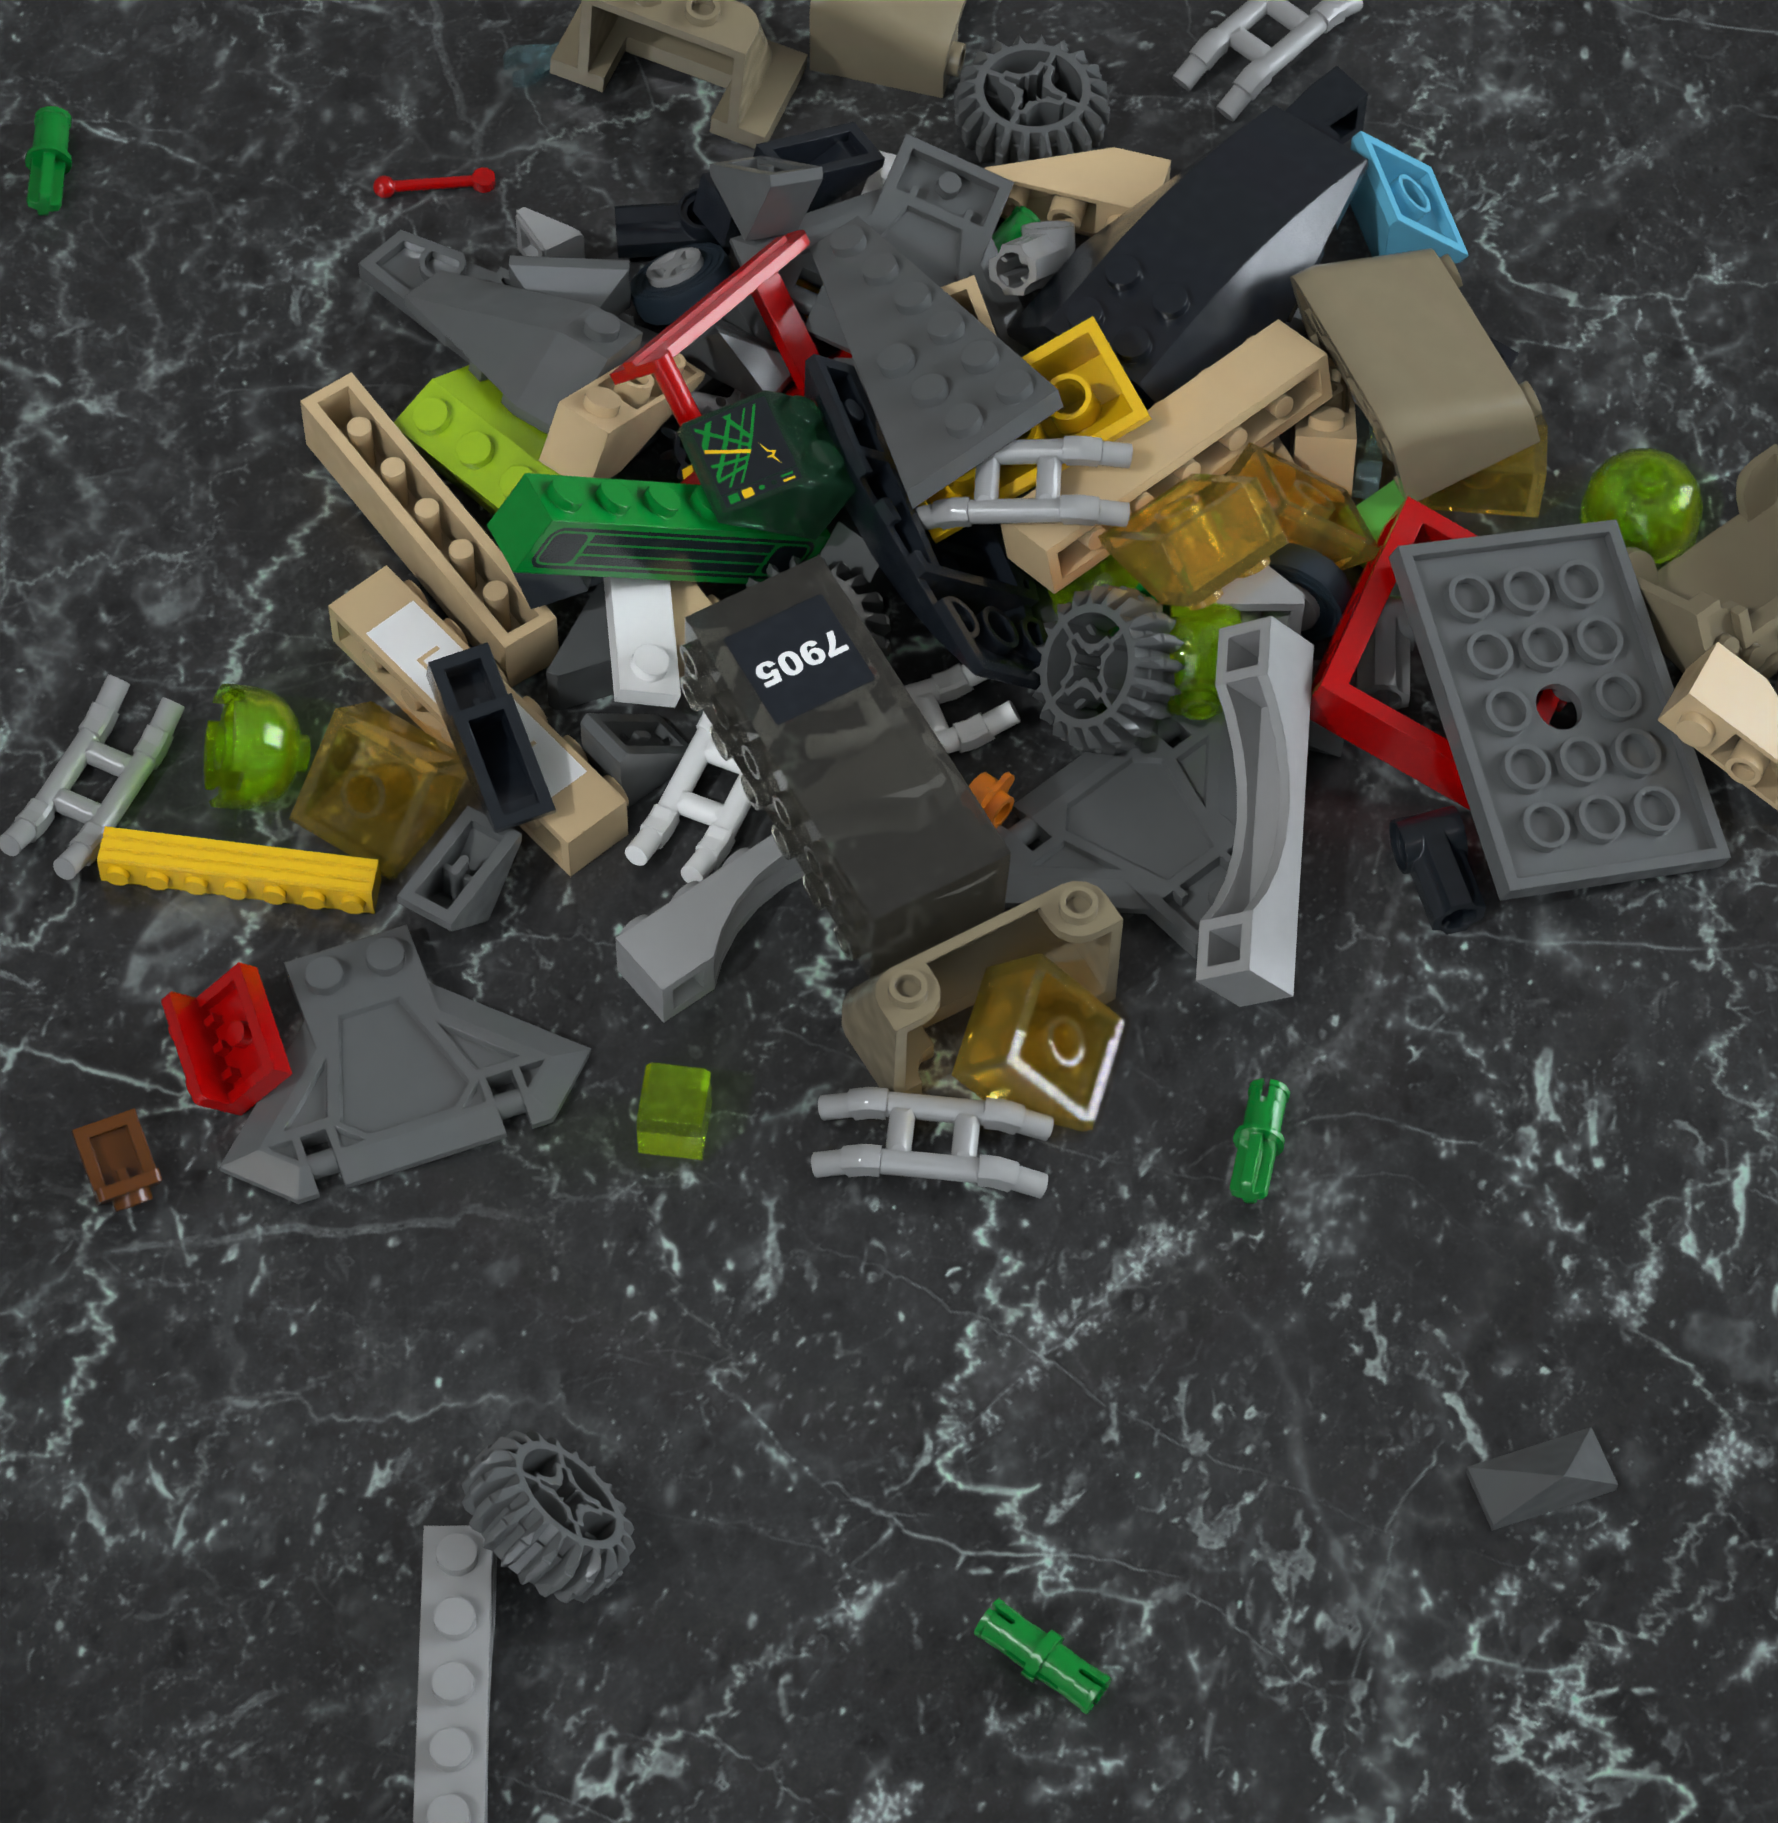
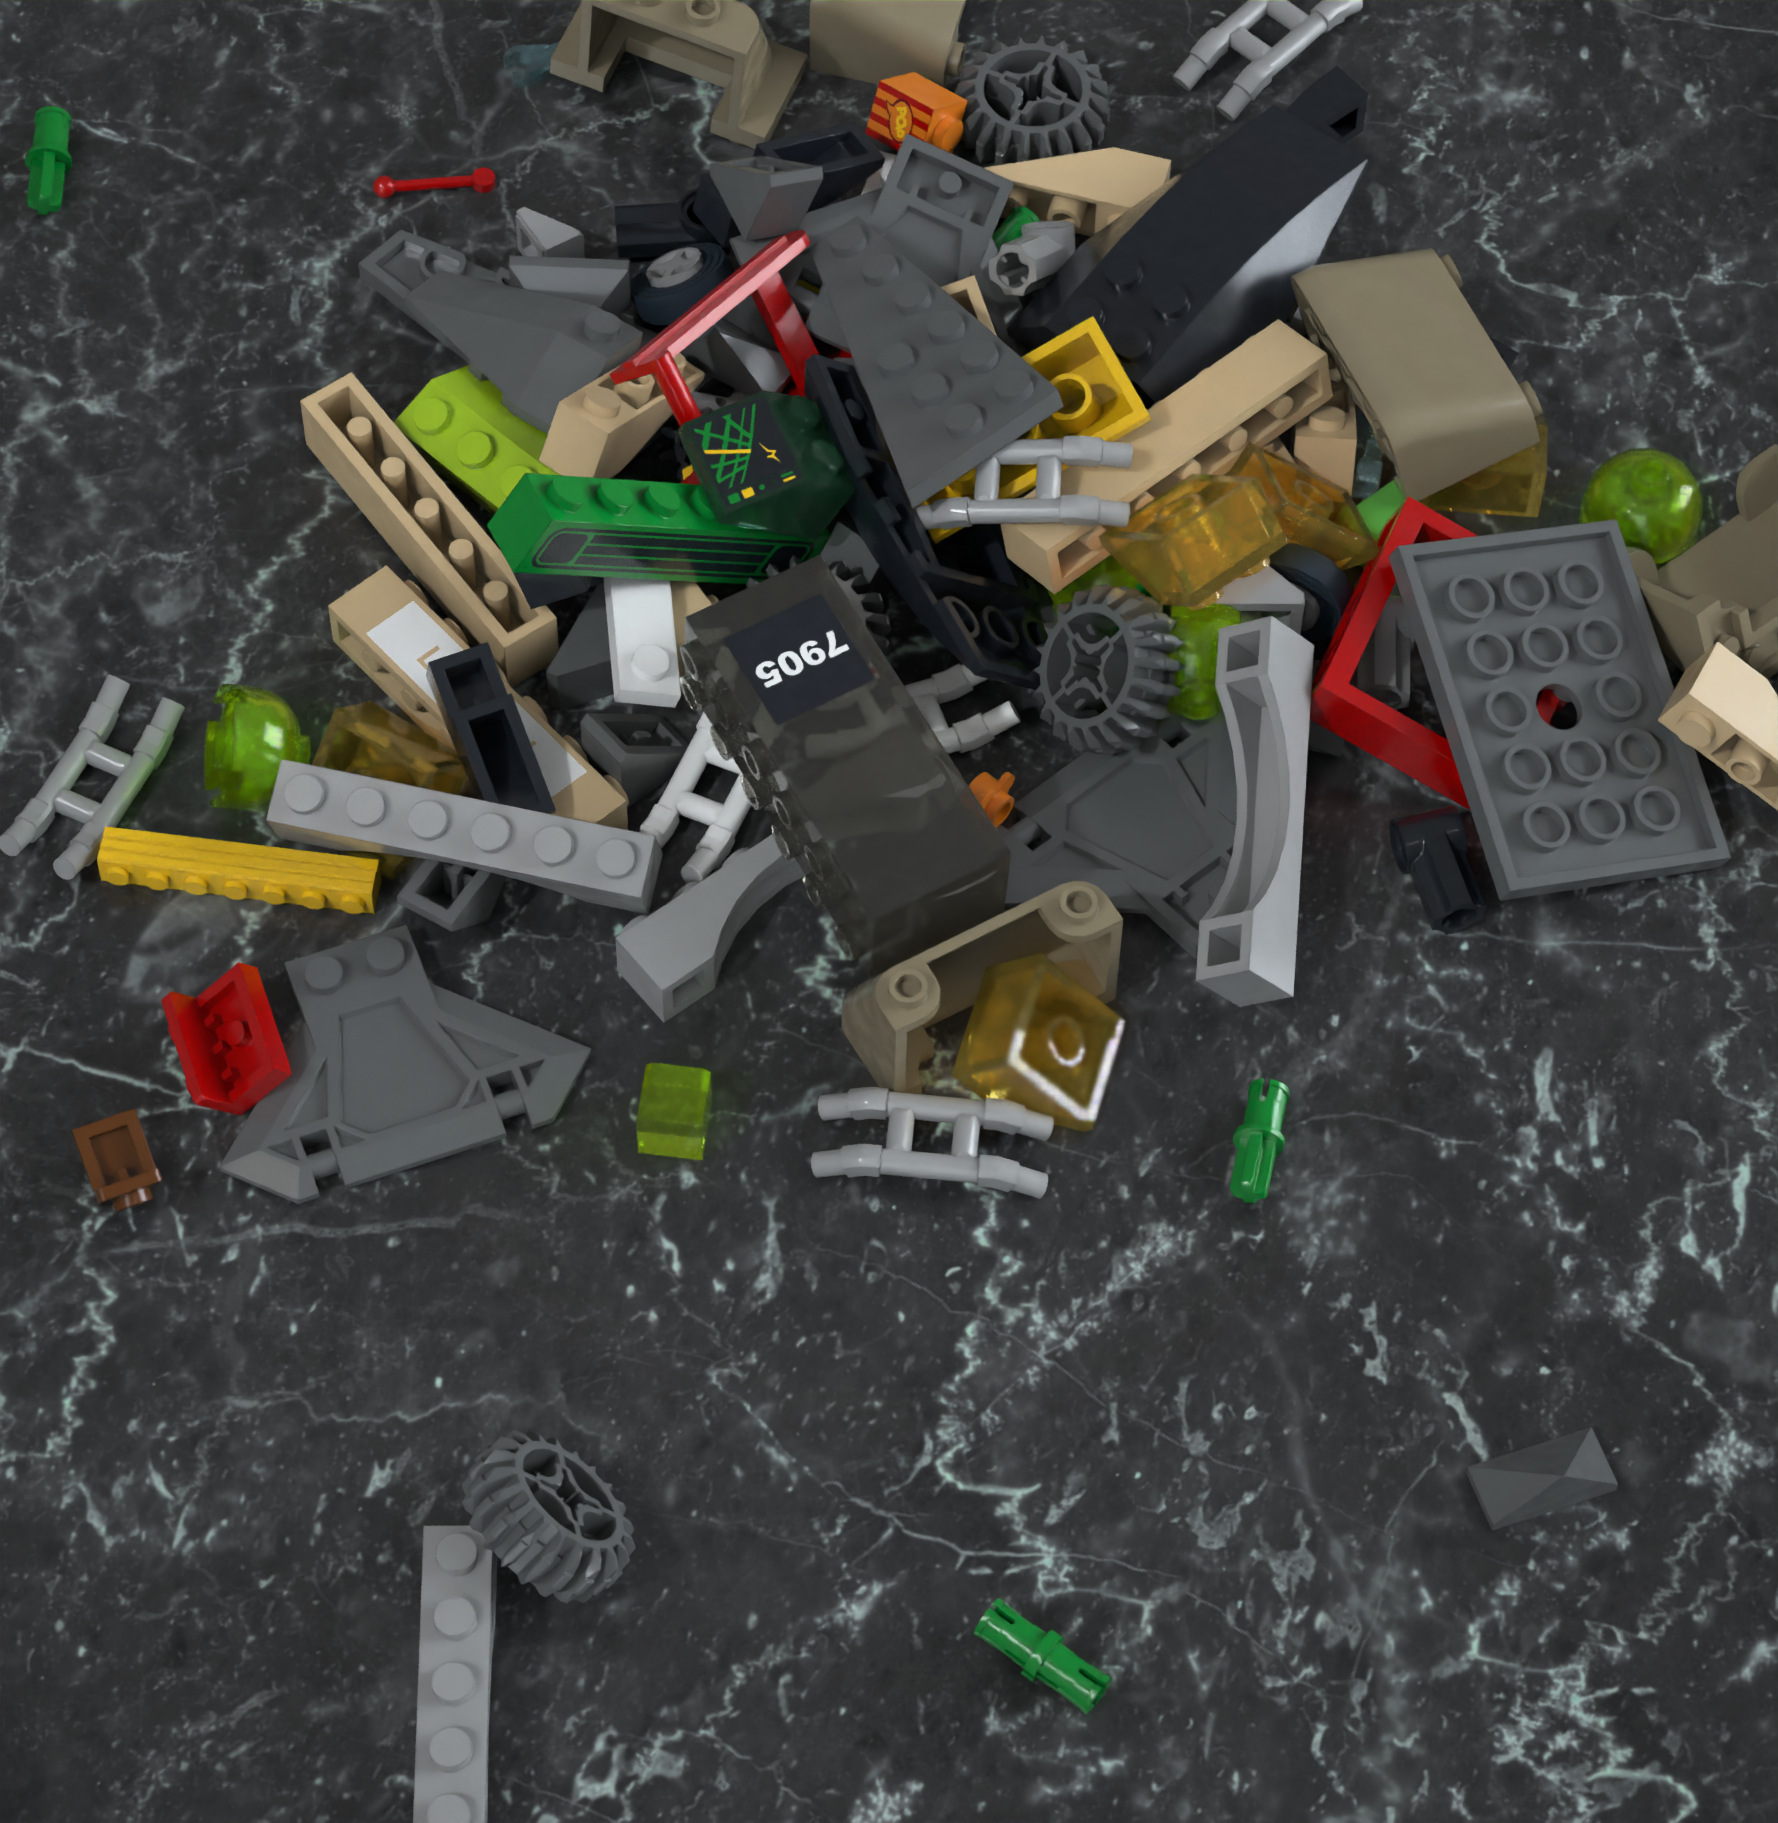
(394, 818): none -> light grey arch
(916, 108): none -> orange brick
(1402, 204): medium azure slope -> none

